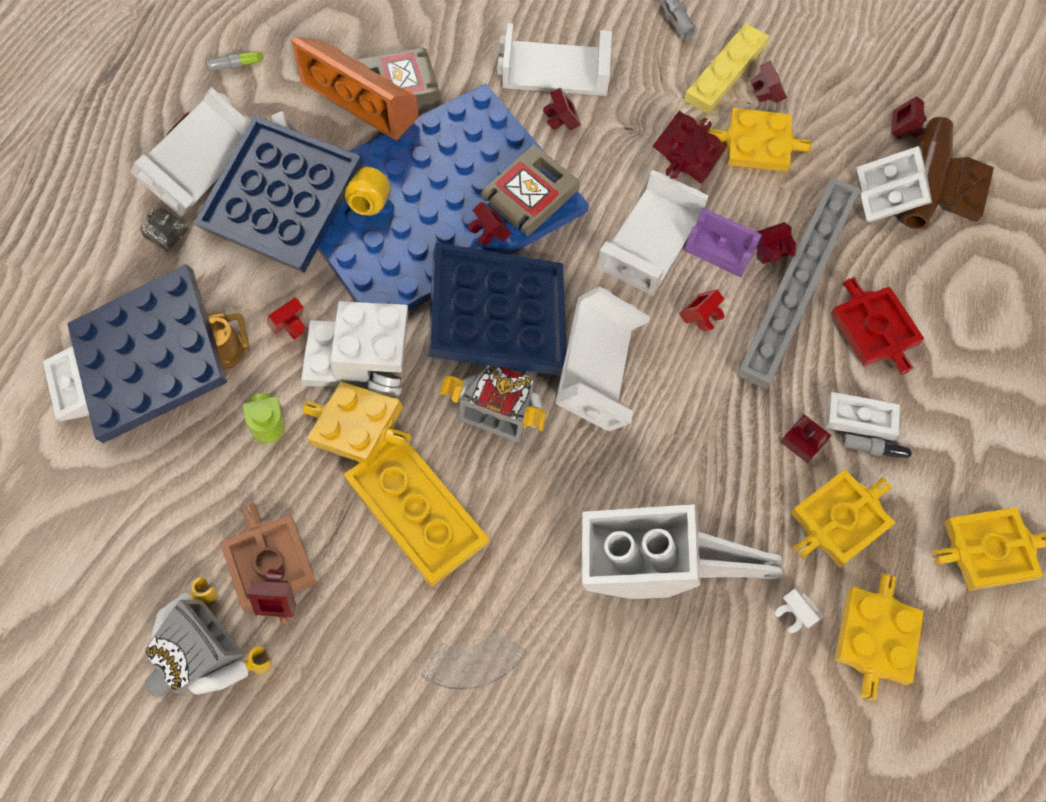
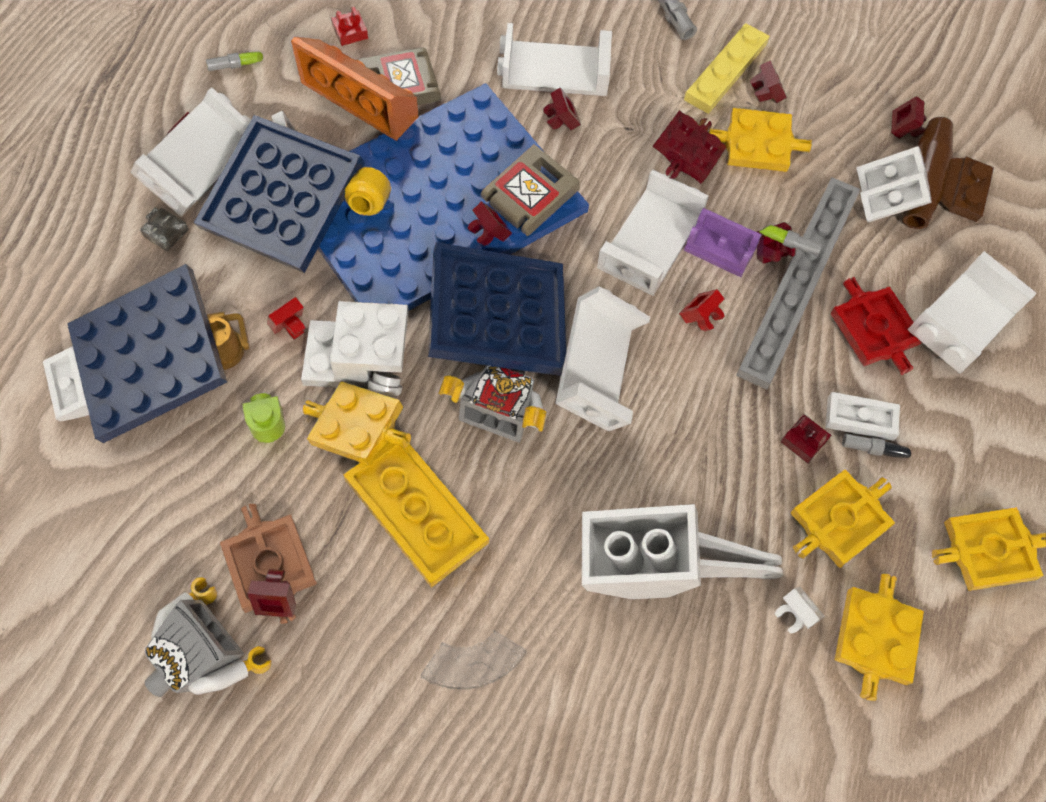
(349, 27): none -> red tile
(792, 239): none -> light grey piece
(971, 312): none -> white panel

